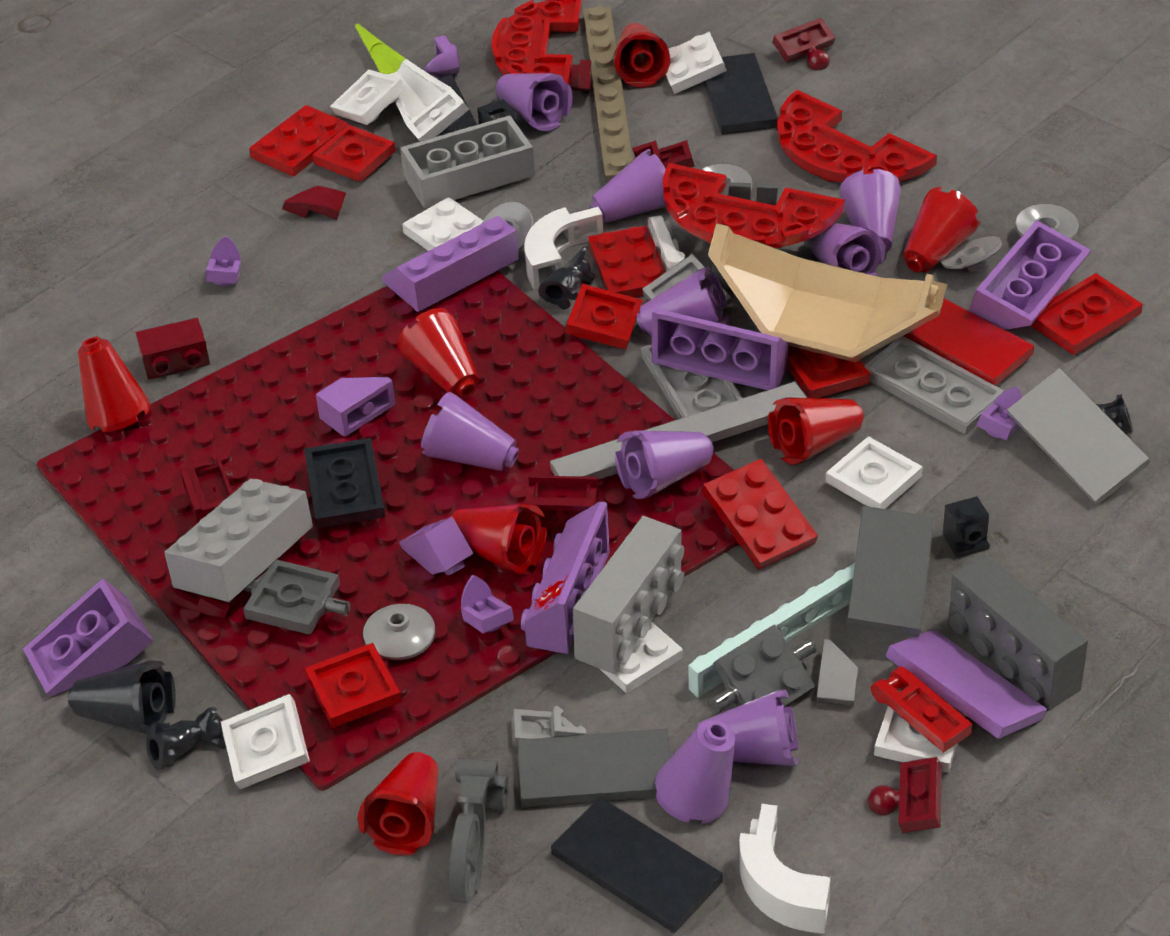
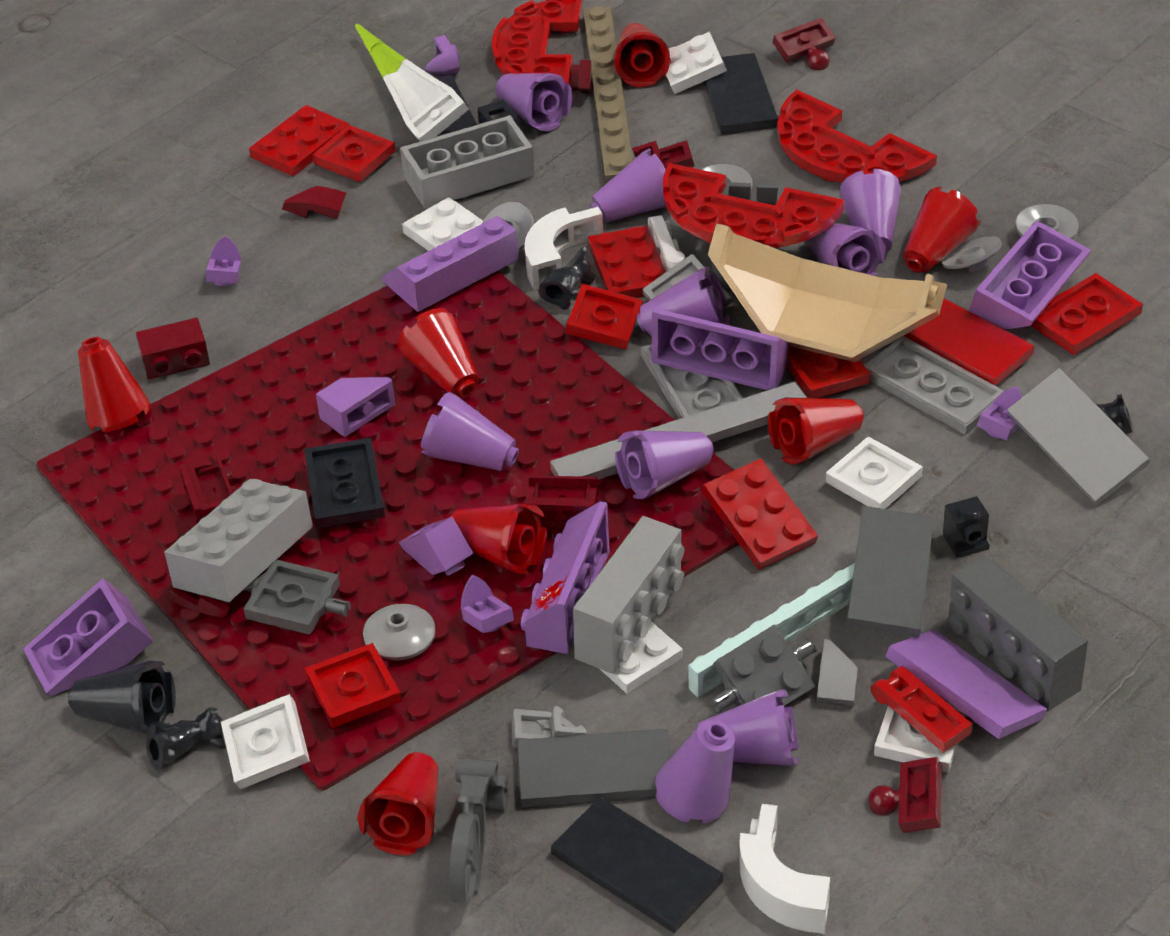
(368, 97): white plate -> none

